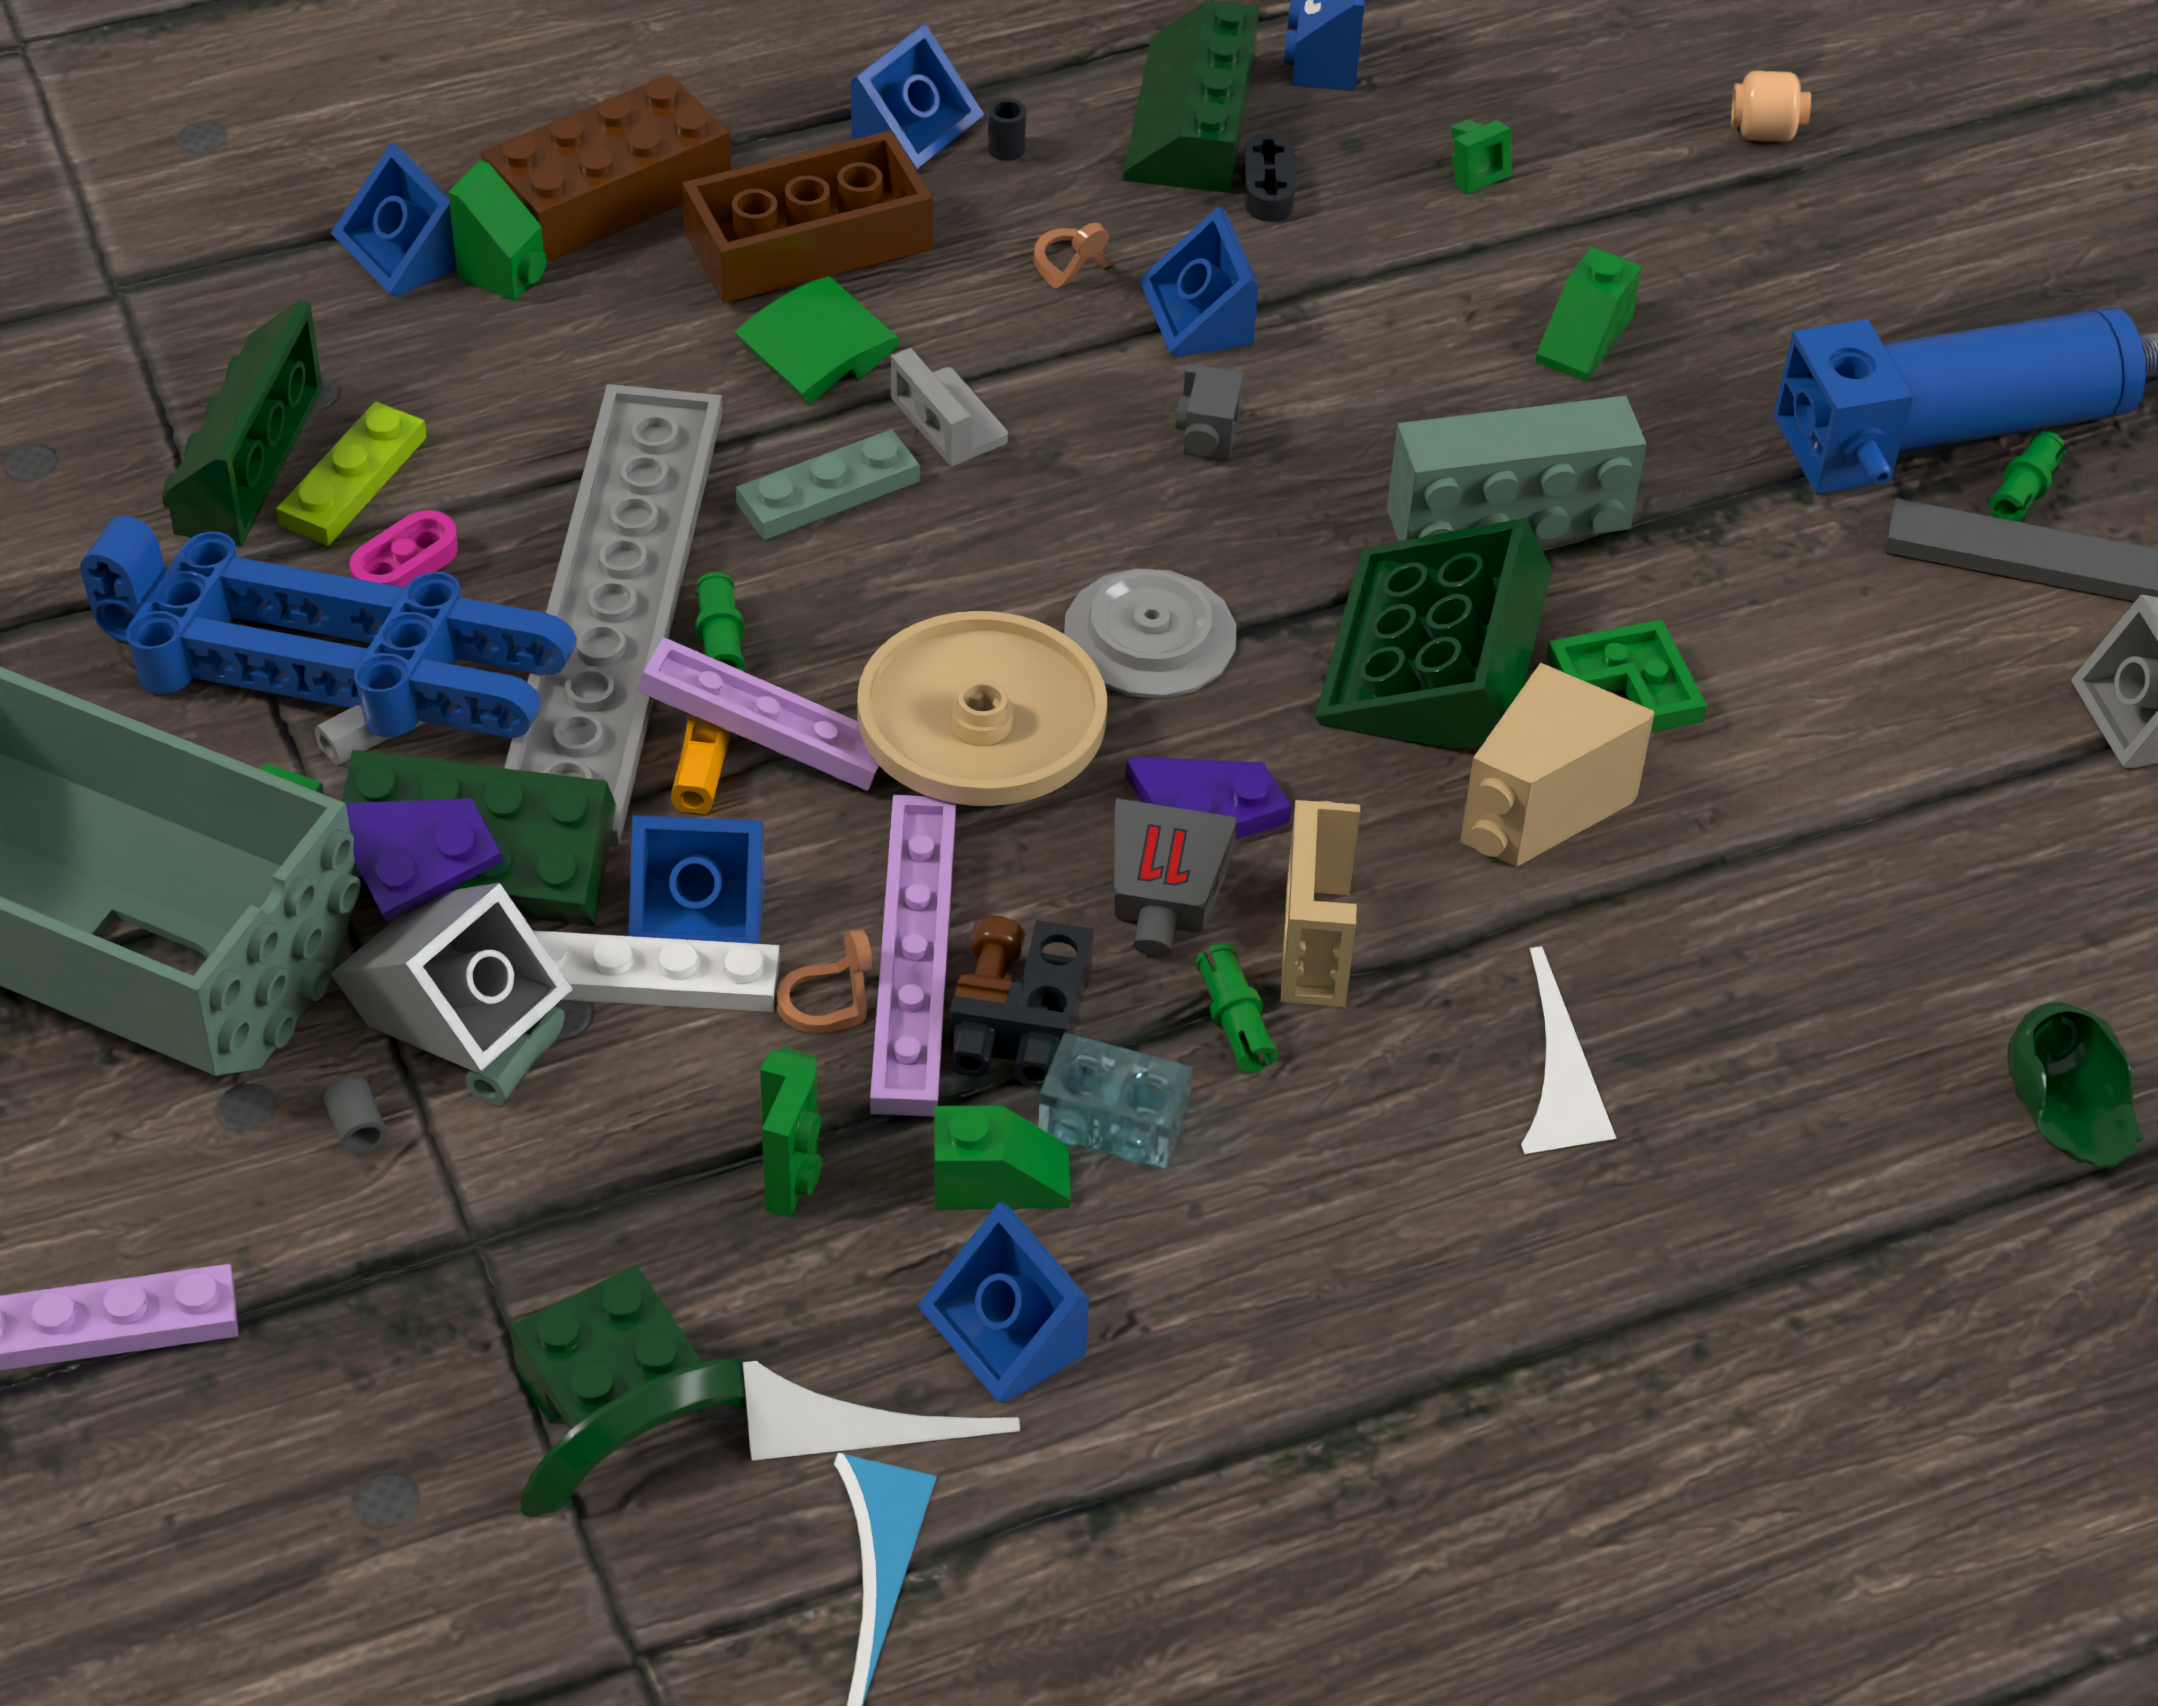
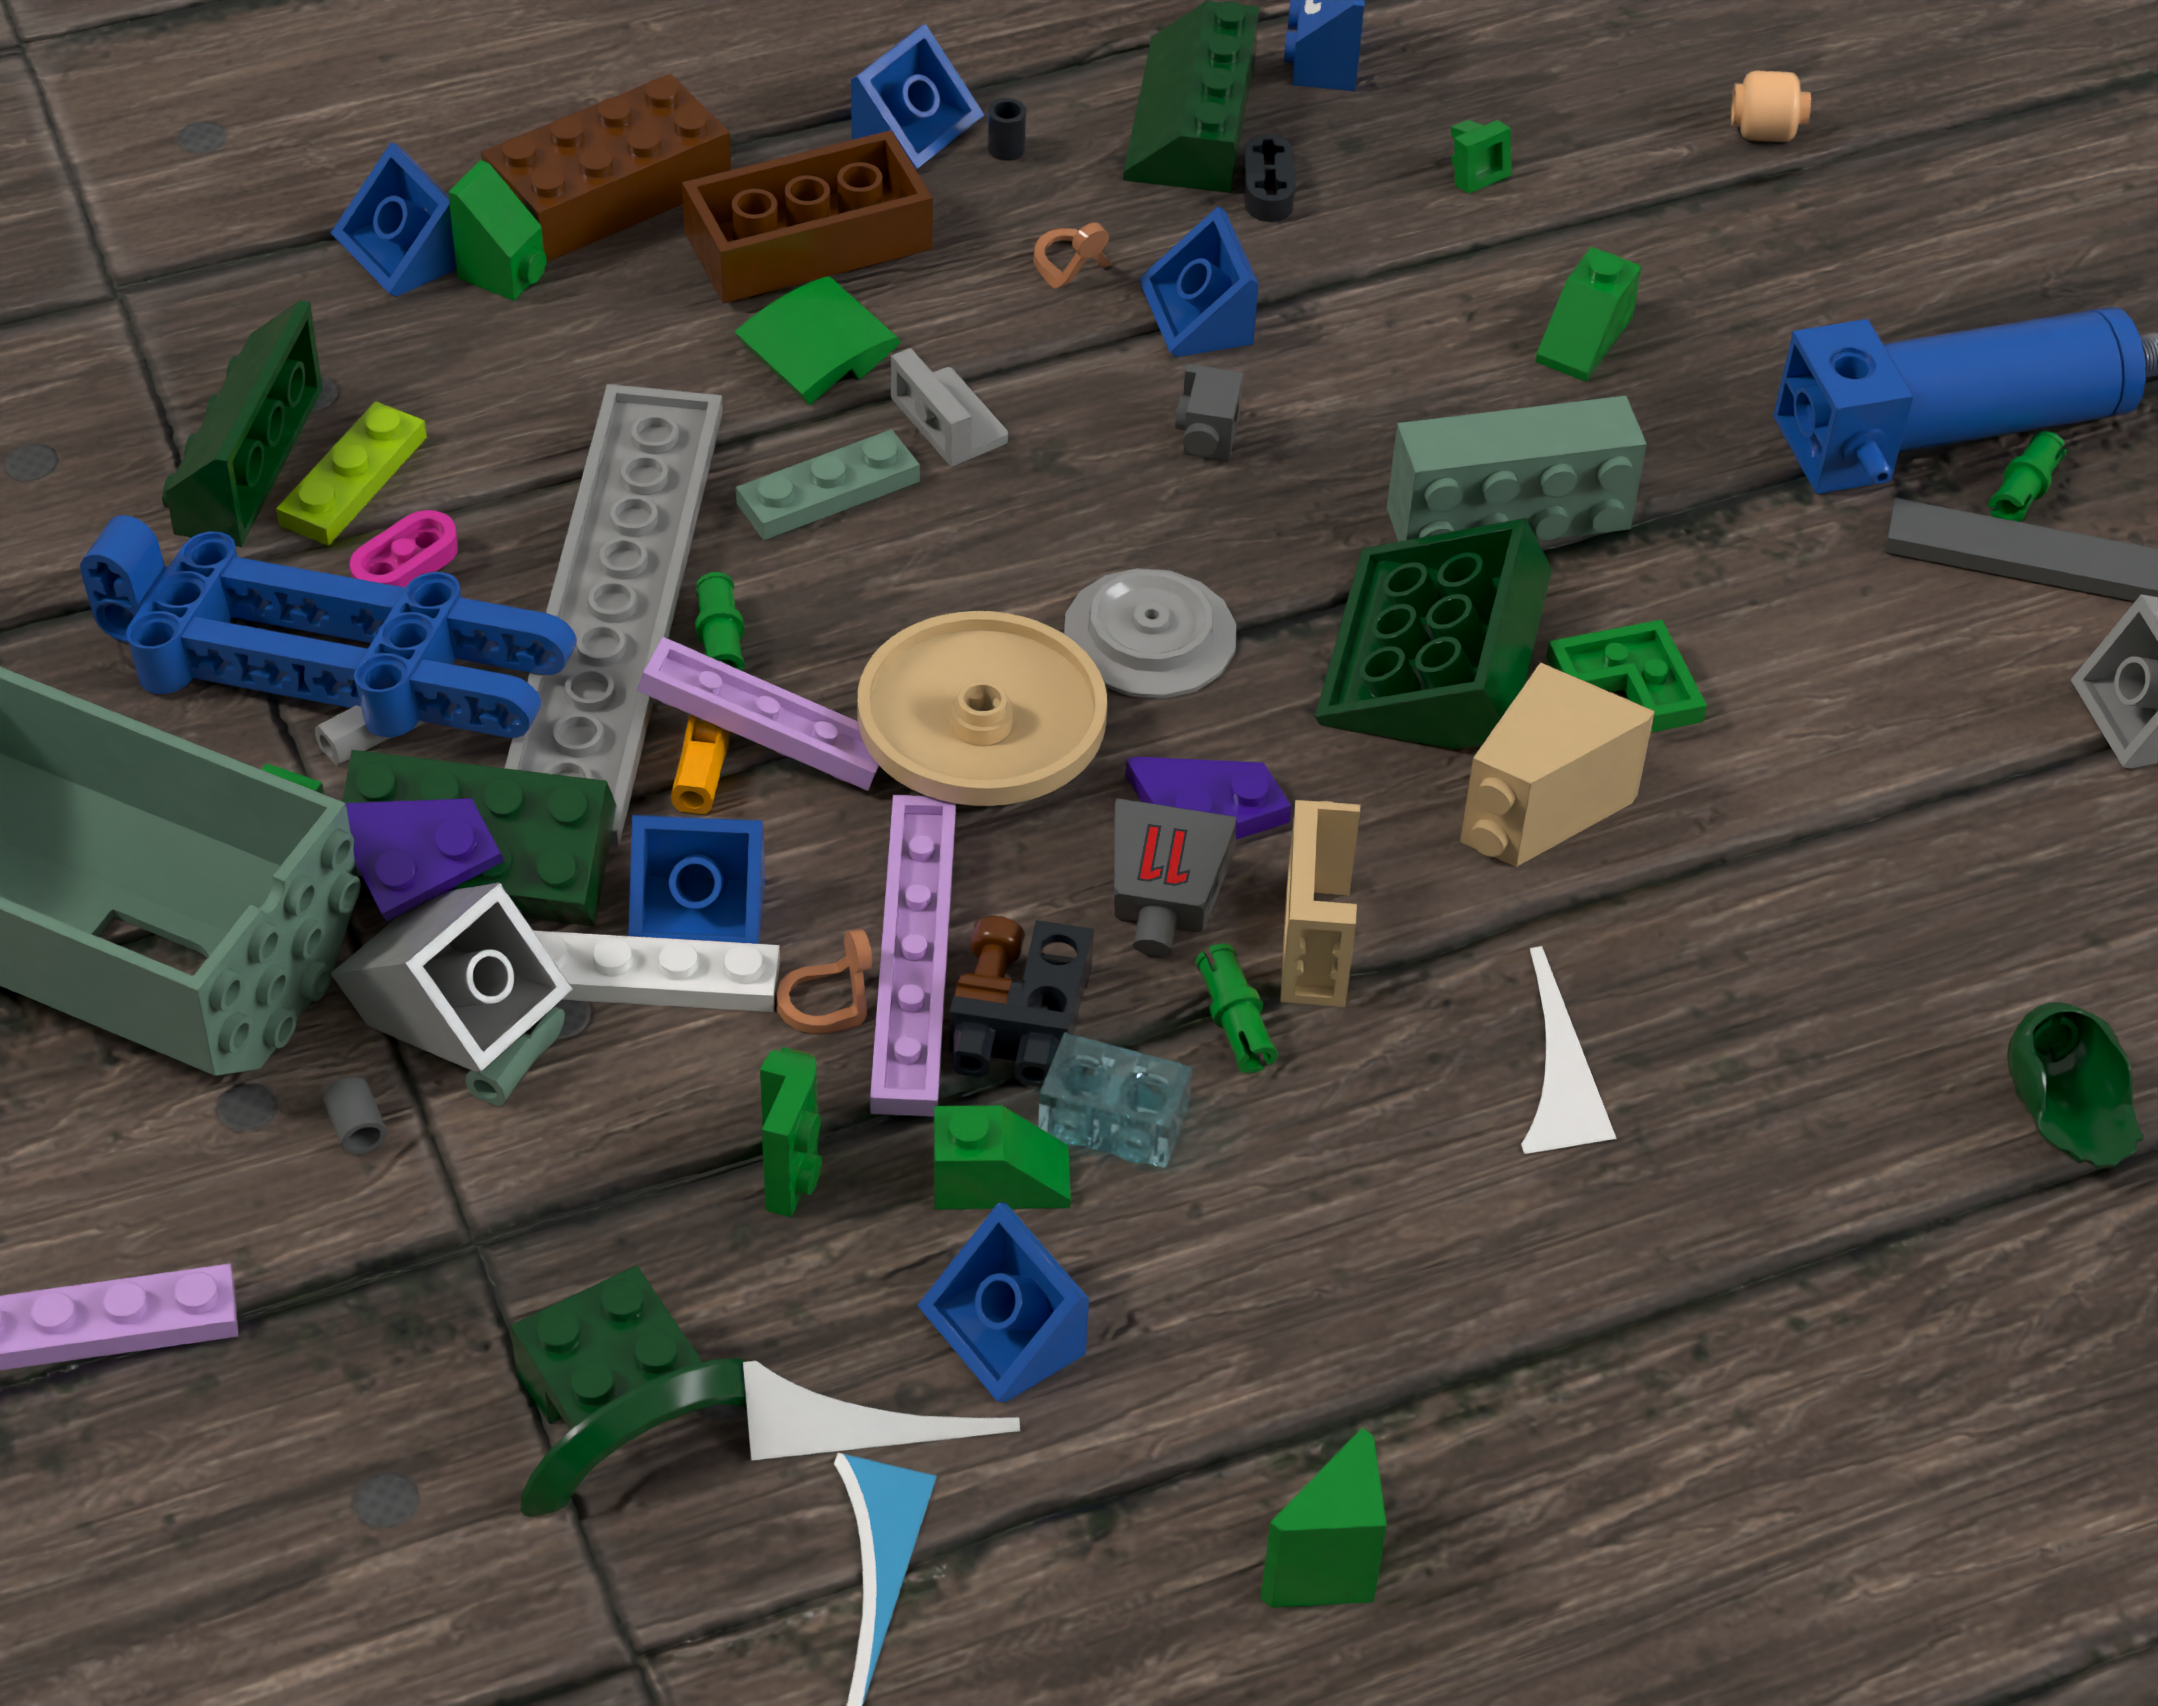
(1330, 1534): none -> green slope

